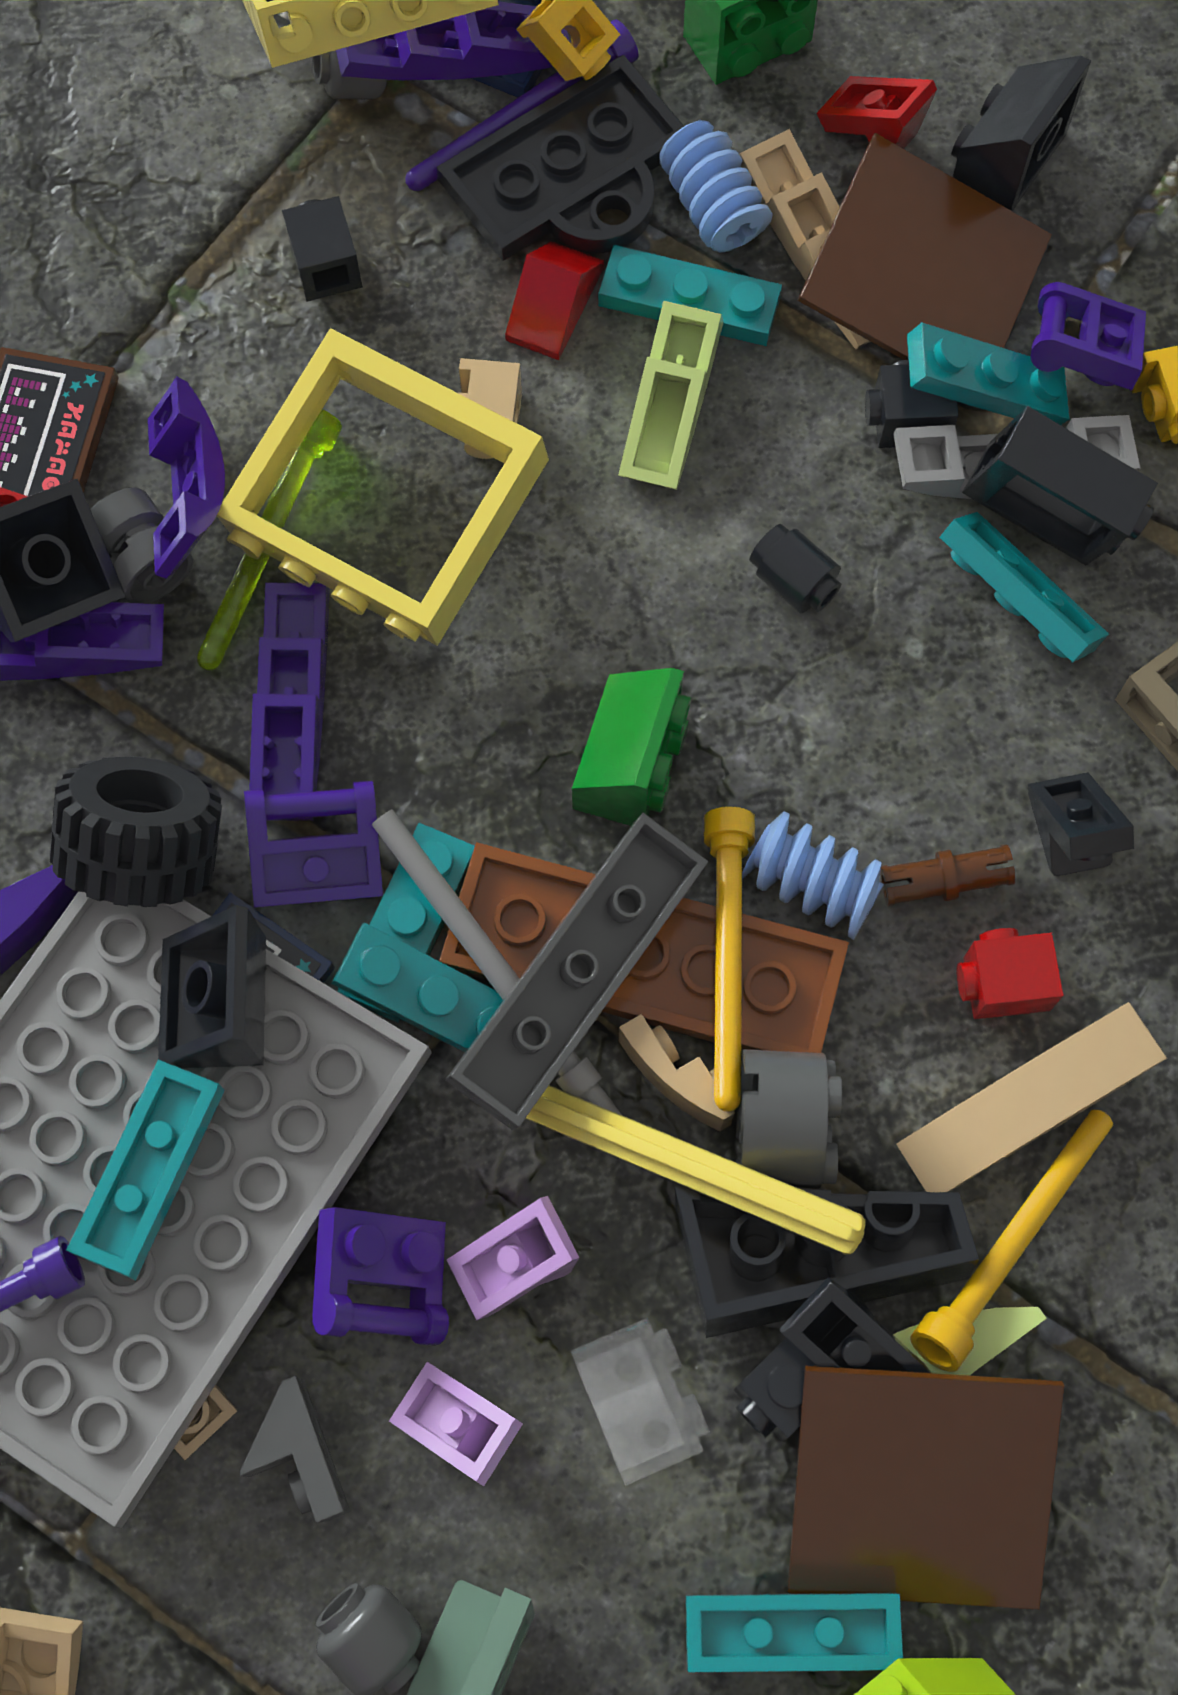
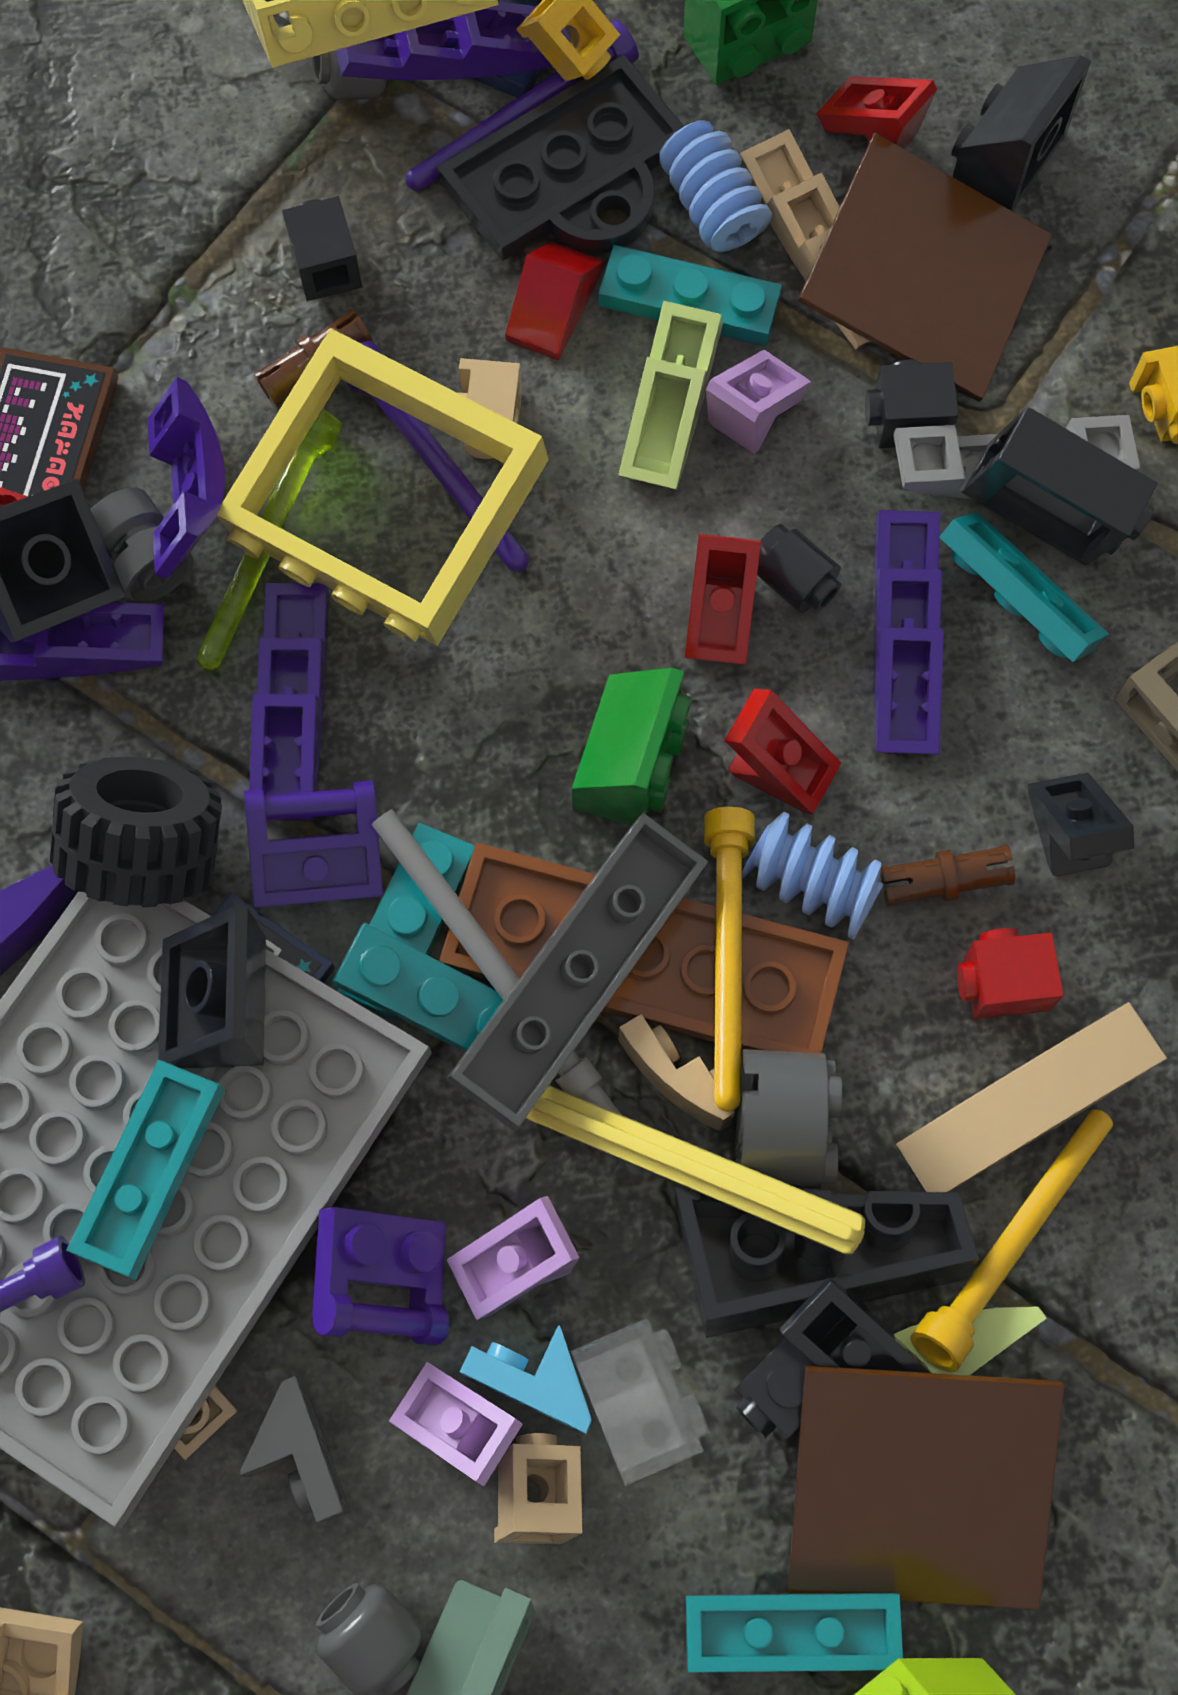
(281, 375): none -> reddish brown pin
(447, 473): none -> dark purple piece
(550, 1392): none -> medium azure slope
(557, 1473): none -> tan brick
(722, 598): none -> red slope
(750, 397): none -> lavender slope
(780, 753): none -> red slope
(907, 633): none -> dark purple slope
(983, 375): teal plate -> none
(1108, 341): dark purple plate -> none

